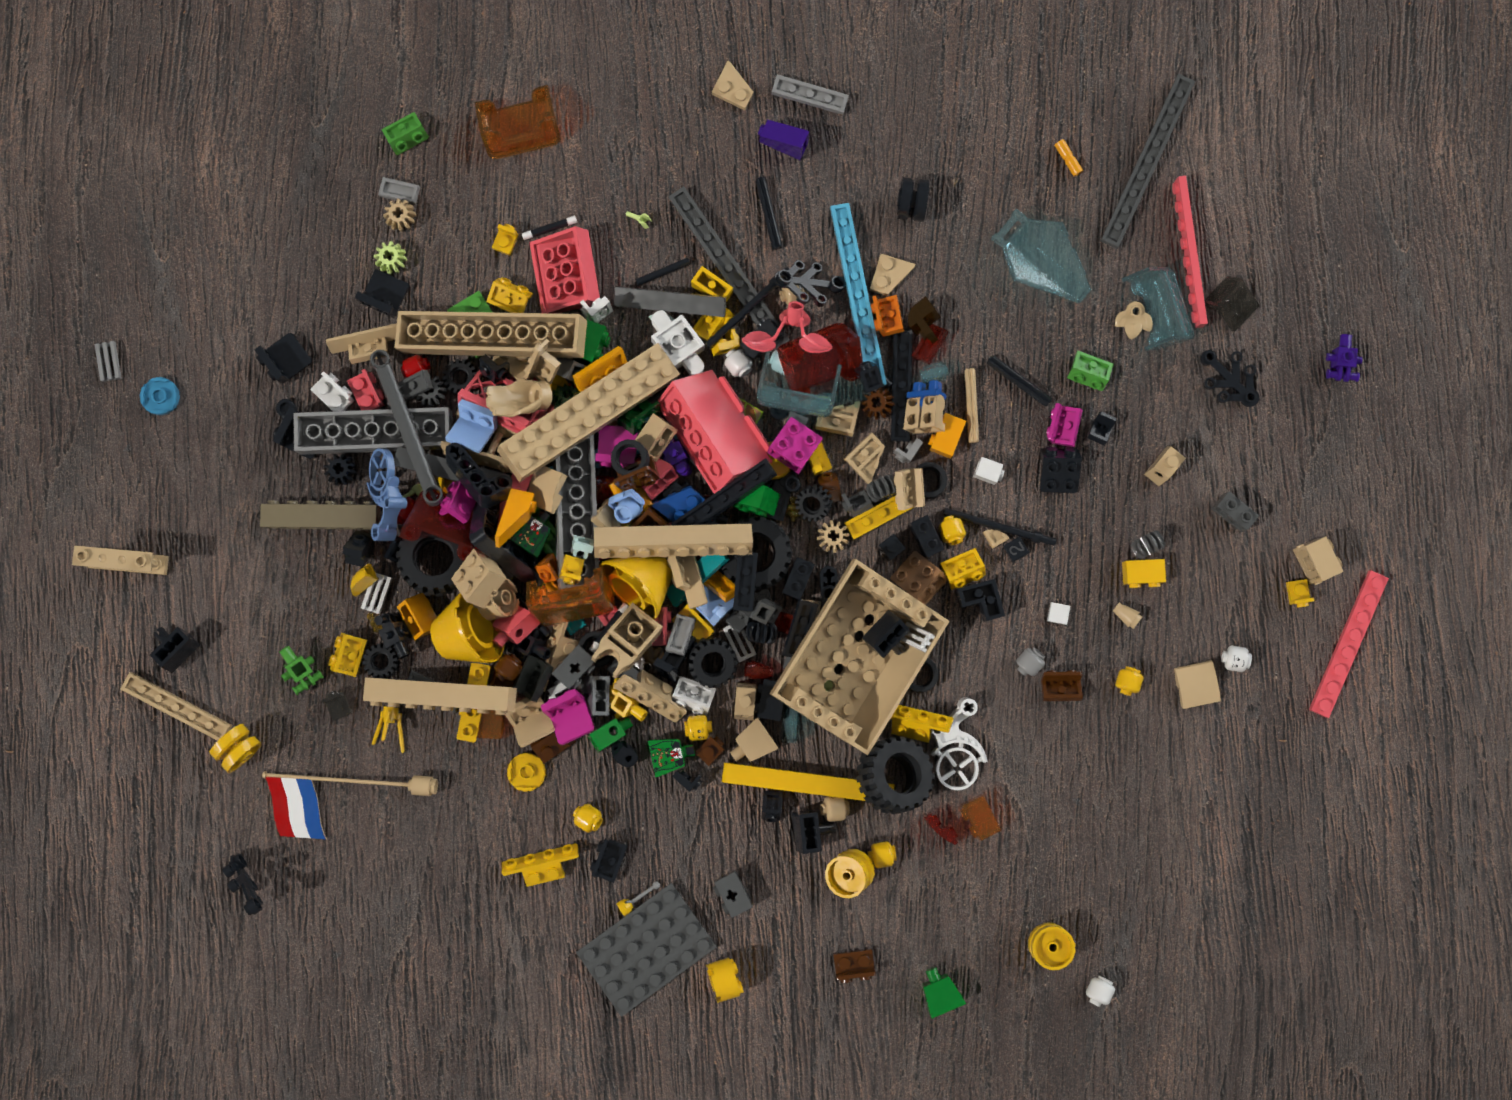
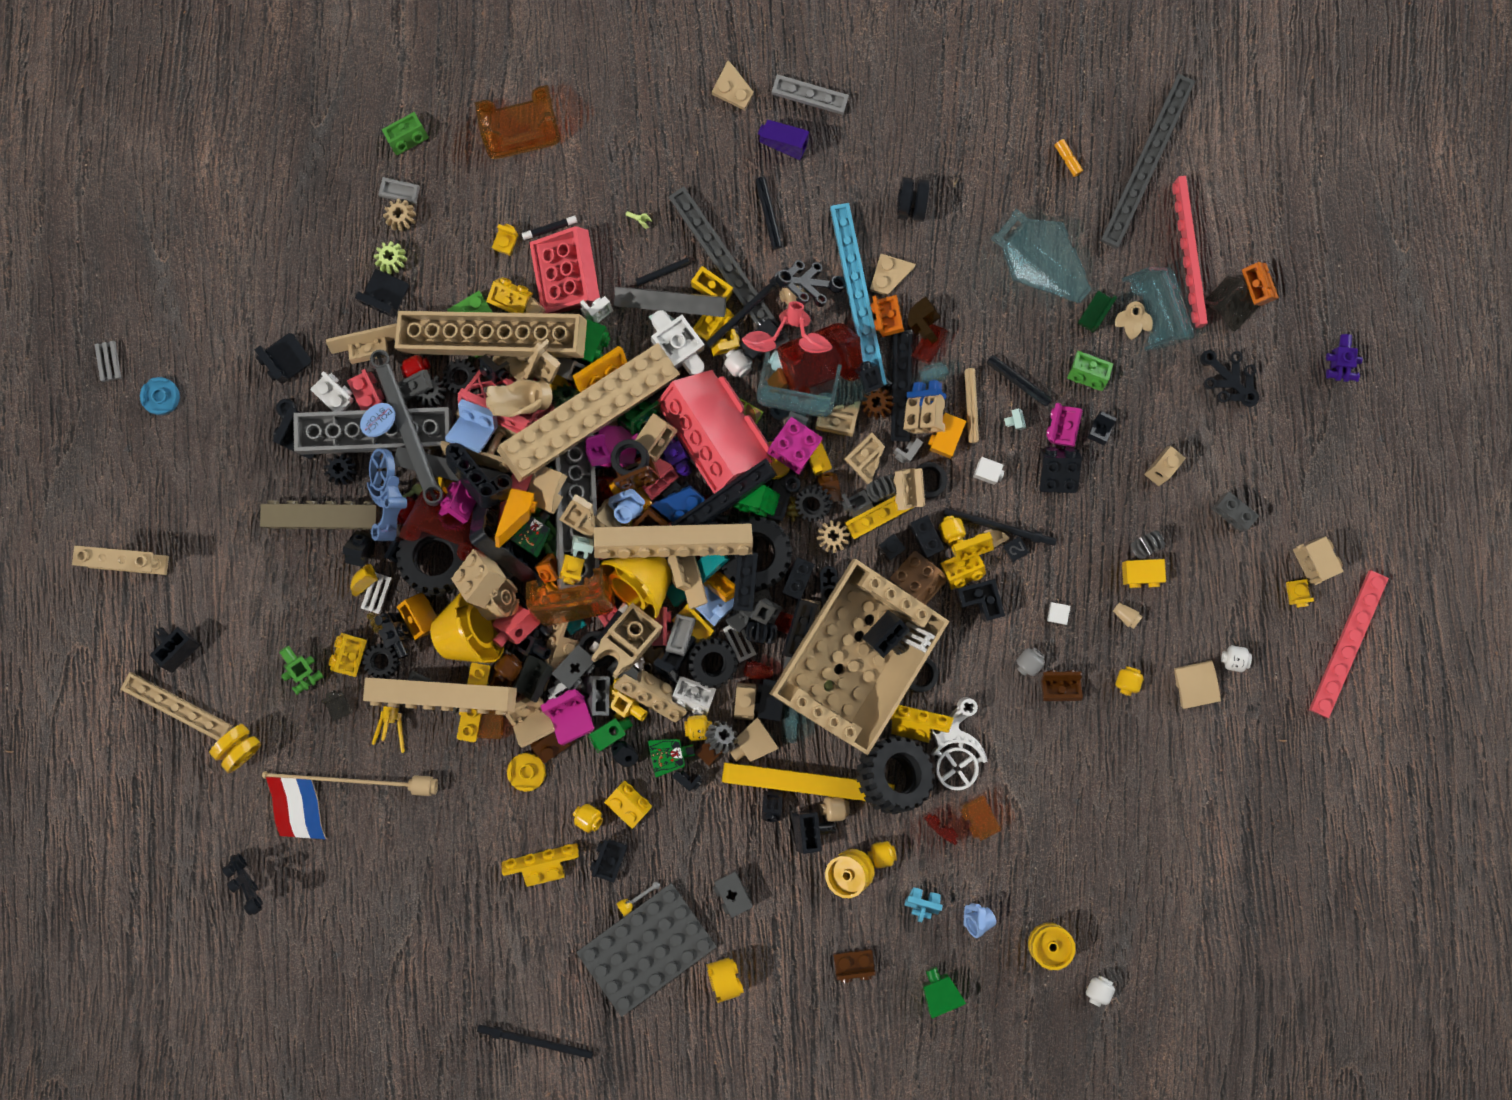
(377, 420): none -> light blue piece
(498, 1033): none -> black bar
(534, 306): none -> tan tile
(580, 516): none -> tan wing
(597, 450): none -> magenta bracket
(628, 804): none -> yellow bracket
(727, 735): none -> dark grey gear
(778, 379): none -> dark orange slope
(932, 905): none -> medium azure hips
(973, 547): none -> yellow bracket
(979, 921): none -> light blue piece
(1017, 420): none -> light aqua tile
(1096, 311): none -> dark green panel
(1260, 283): none -> orange brick

